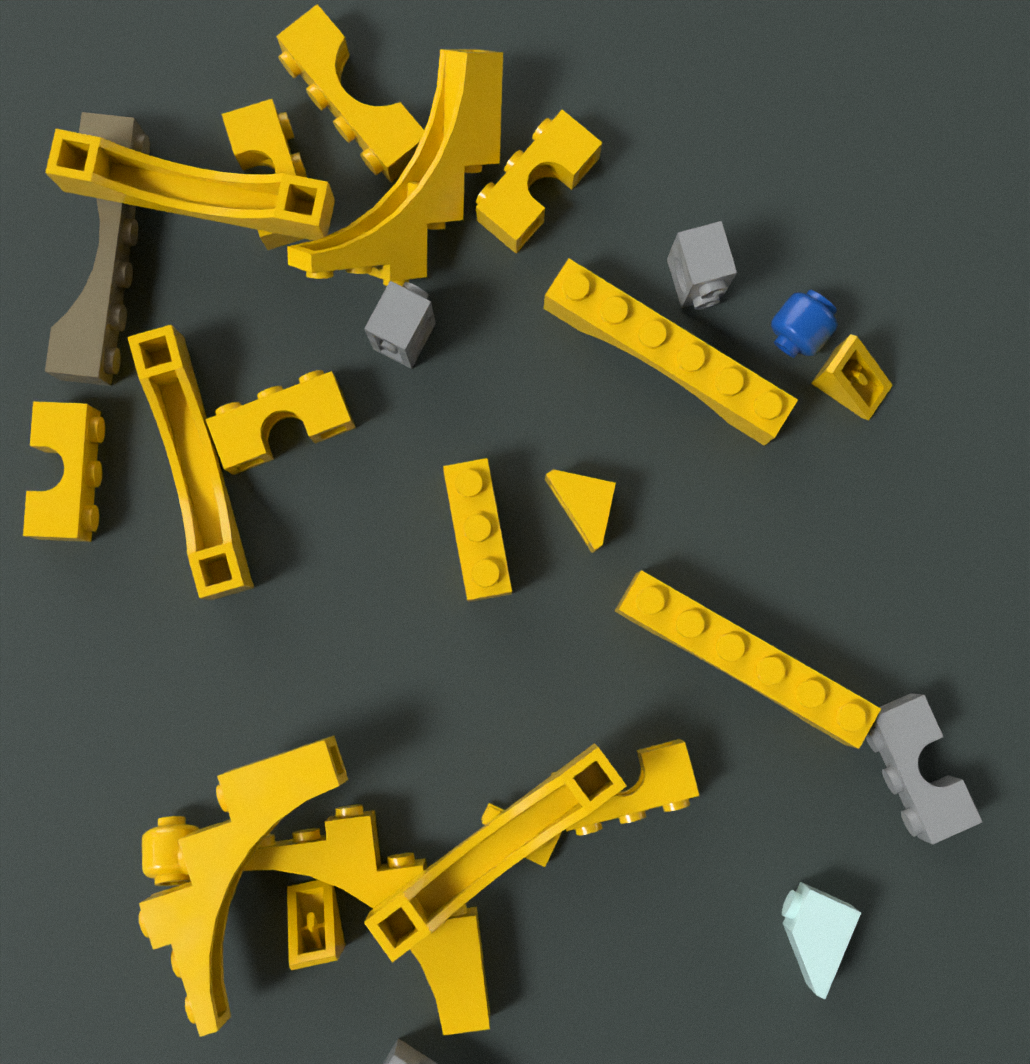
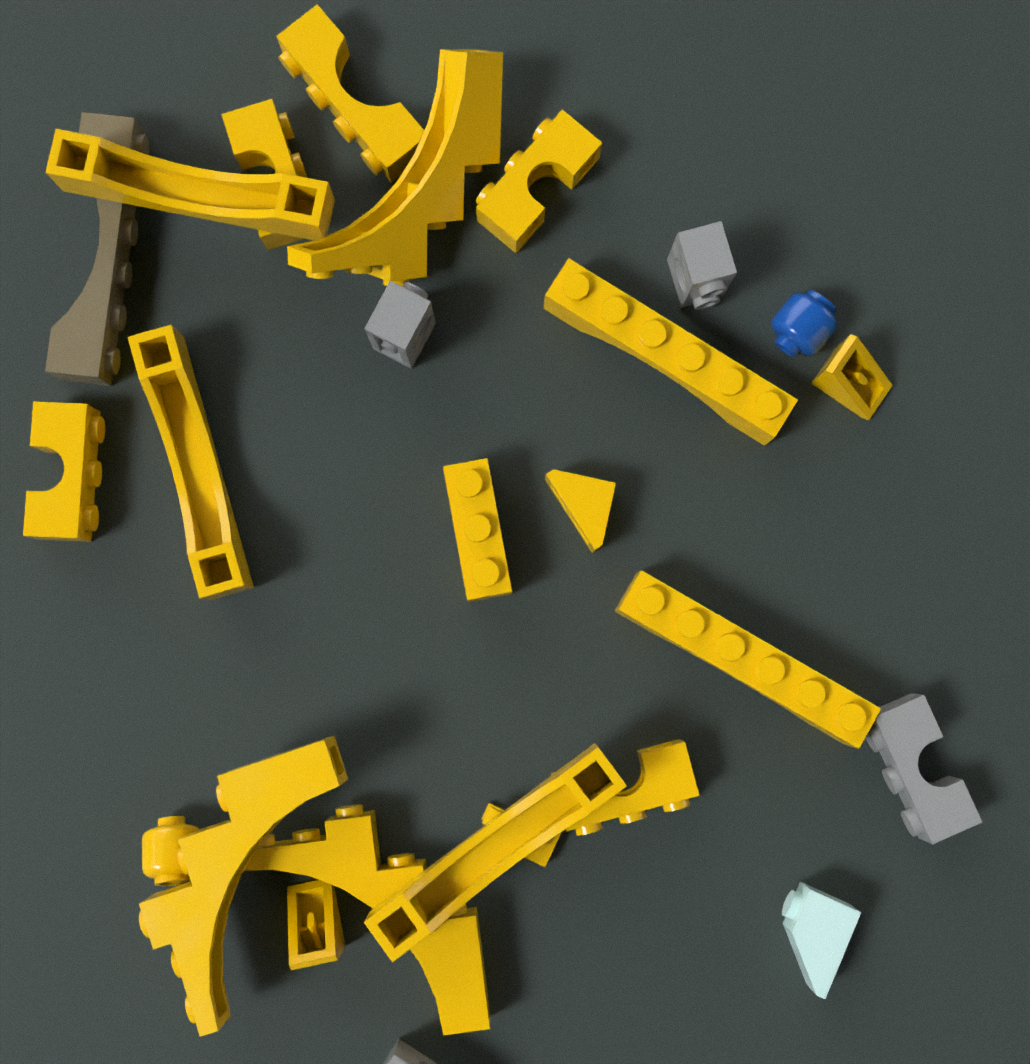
(244, 430): yellow arch -> none

